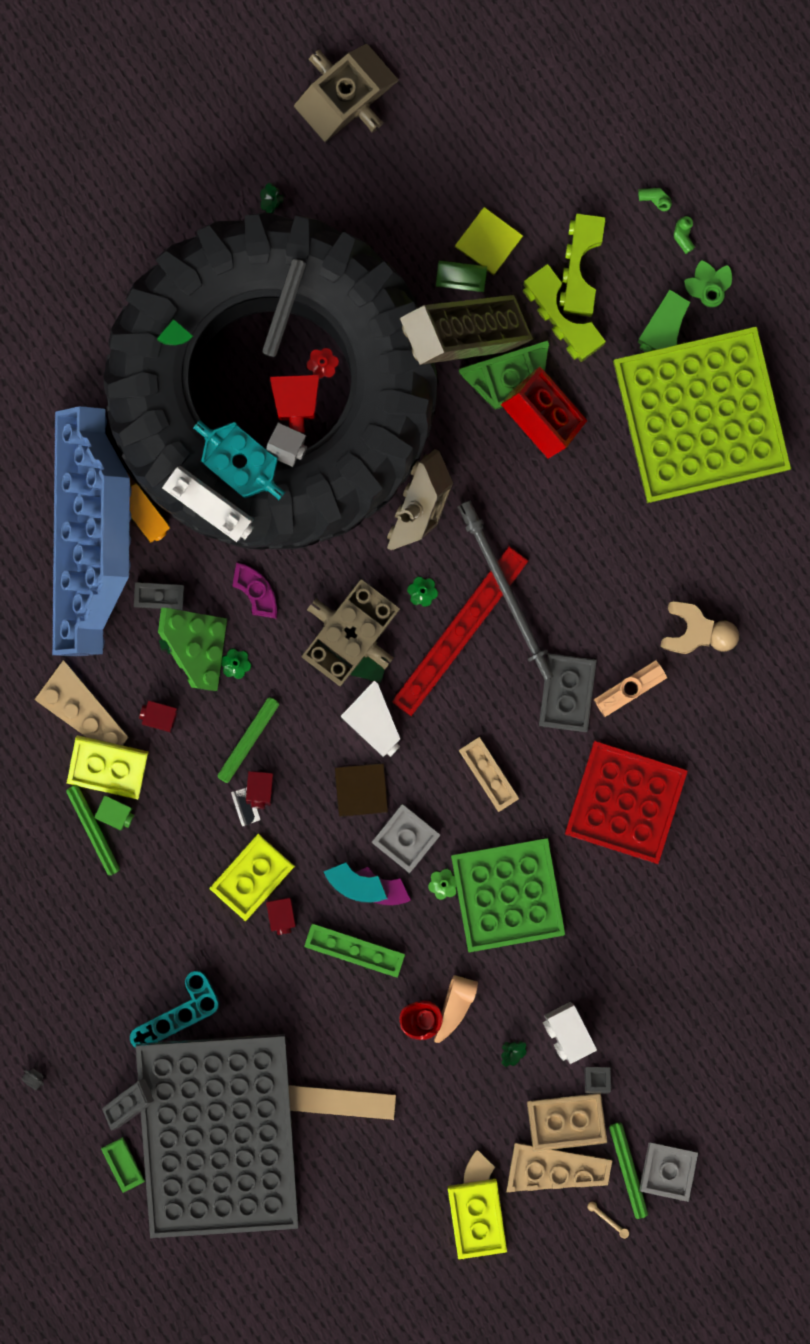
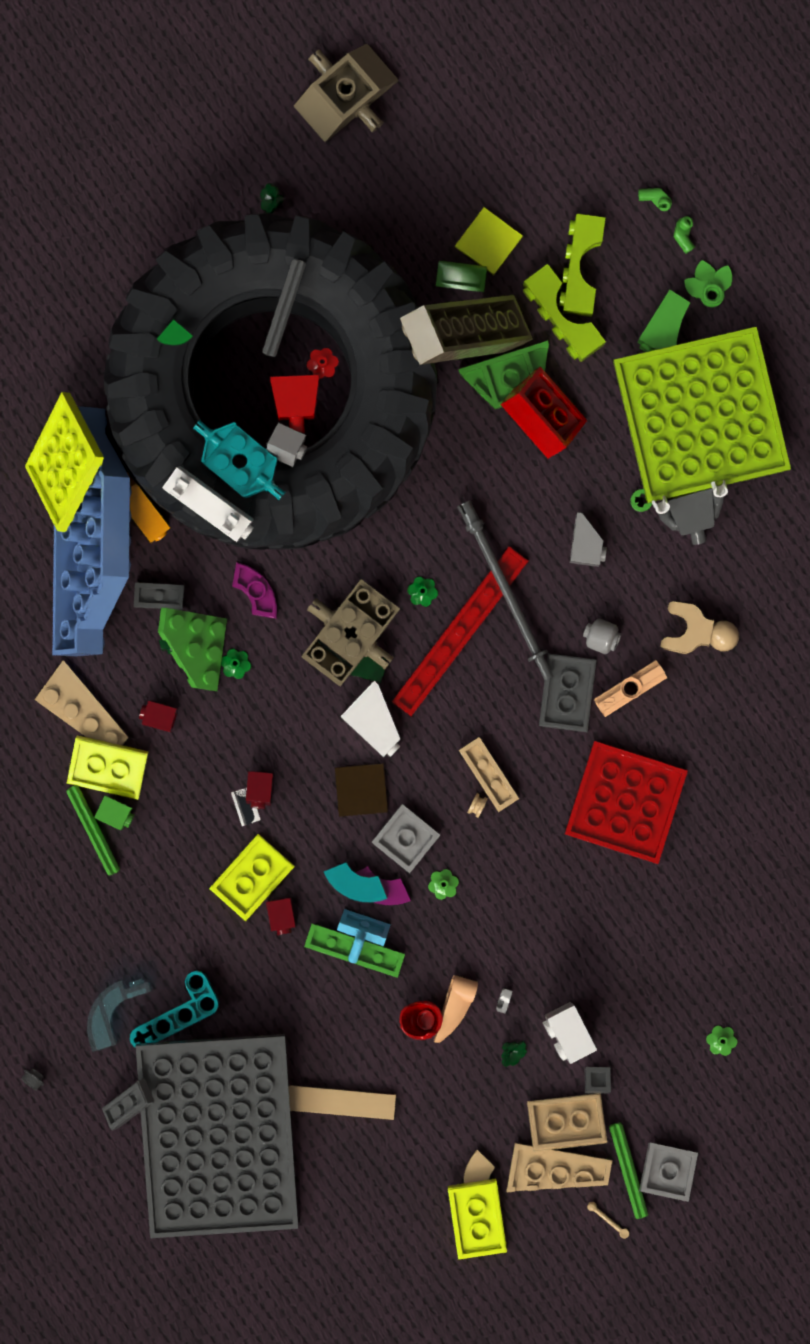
(64, 462): none -> neon yellow plate
(100, 1018): none -> clear light blue arch
(123, 1164): bright green tile -> none
(248, 740): bright green axle -> none
(363, 929): none -> medium azure plate
(423, 501): dark tan slope -> none
(477, 805): none -> tan bush
(503, 1001): none -> light grey tile
(508, 895): bright green plate -> none
(586, 544): none -> light grey slope
(602, 636): none -> light grey head
(636, 494): none -> bright green bush
(692, 511): none -> dark grey torso
(714, 1040): none -> bright green plant

